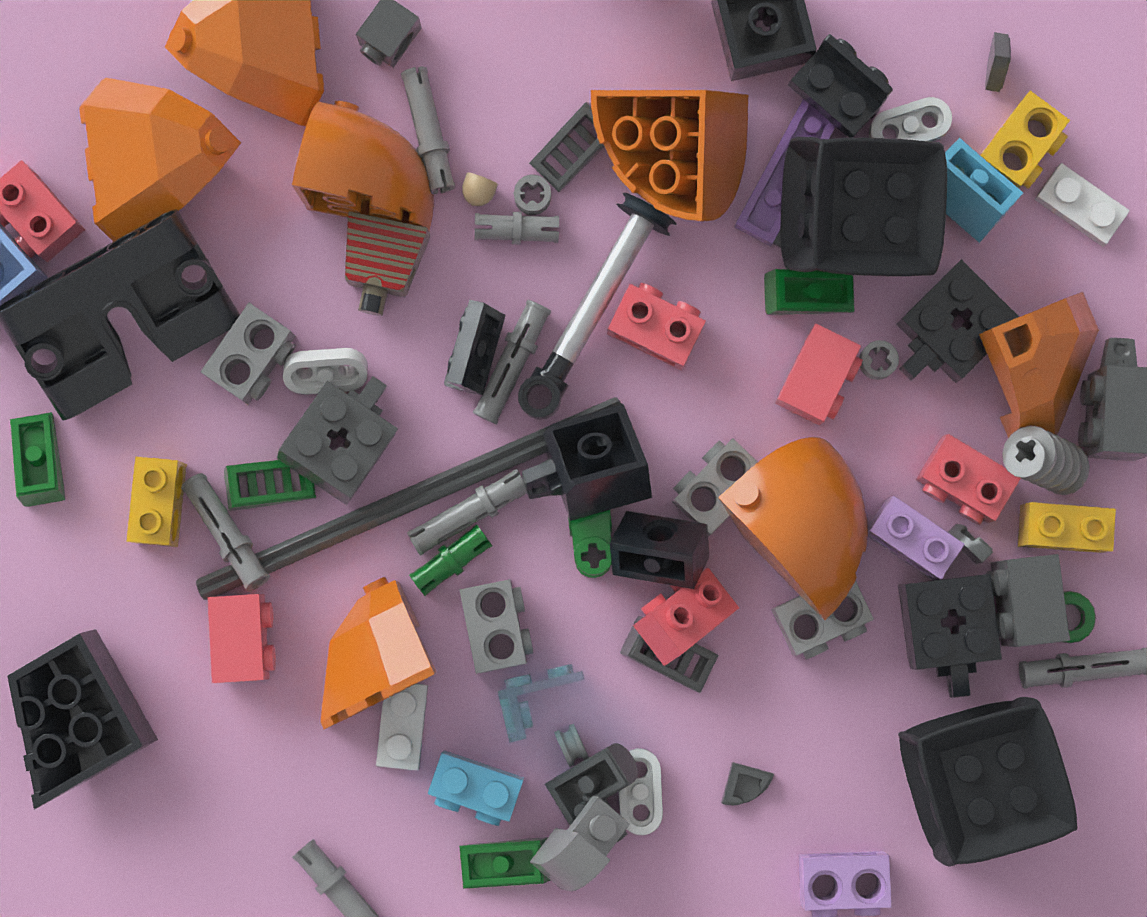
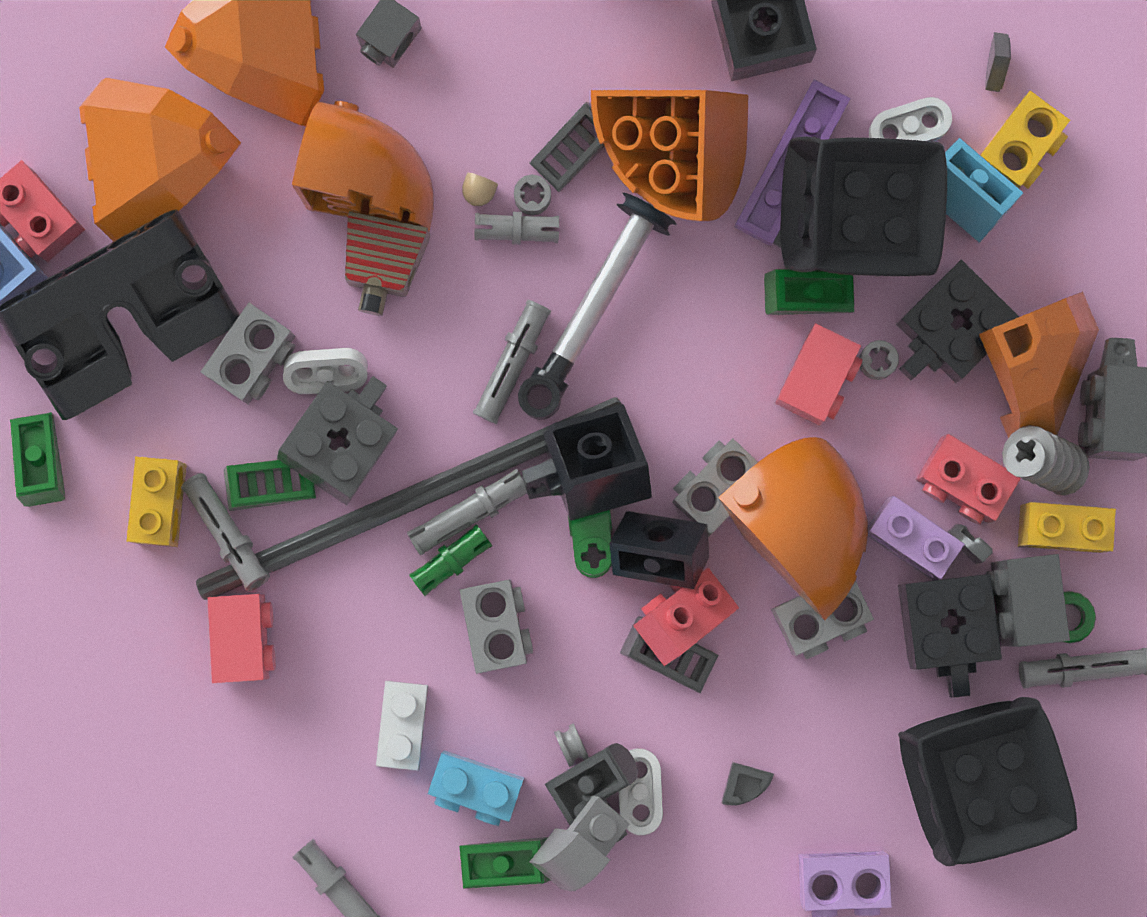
(75, 716): black wedge -> none
(373, 653): orange brick -> none
(428, 131): light grey pin -> none
(474, 348): black bracket -> none
(517, 713): clear light blue bracket -> none
(656, 325): coral brick -> none
(841, 86): black bracket -> none
(1082, 205): white plate -> none

